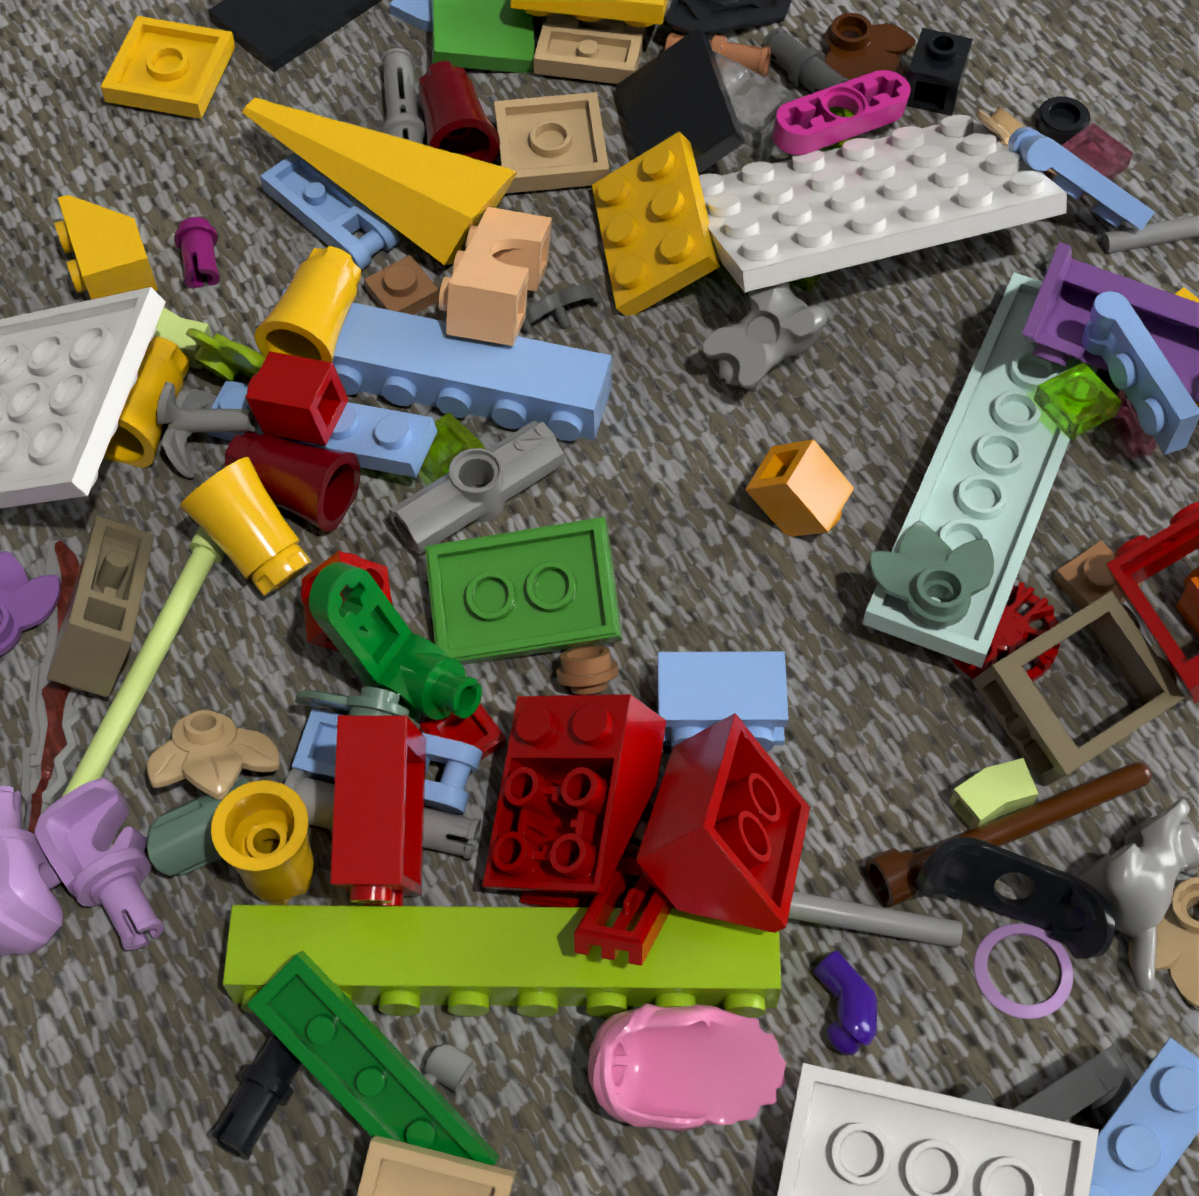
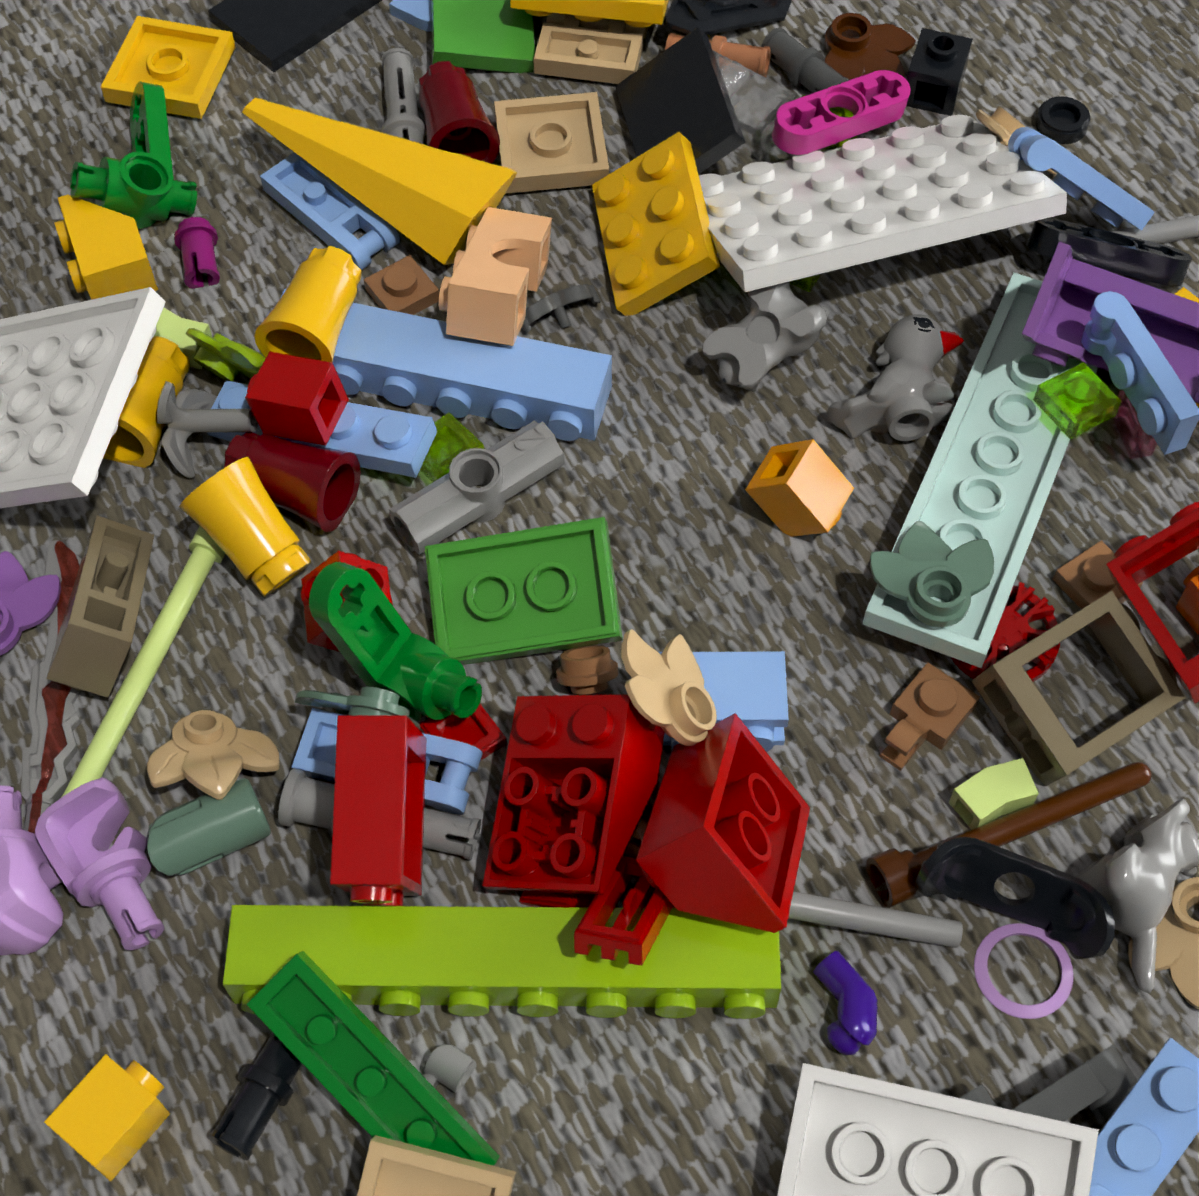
(110, 1114): none -> yellow brick
(143, 179): none -> green piece
(265, 838): yellow plant -> none
(668, 688): none -> tan plate
(683, 1067): bright pink hair -> none
(905, 394): none -> light grey animal
(927, 710): none -> medium nougat plate
(1100, 151): clear pink plate -> none
(1112, 251): none -> black beam

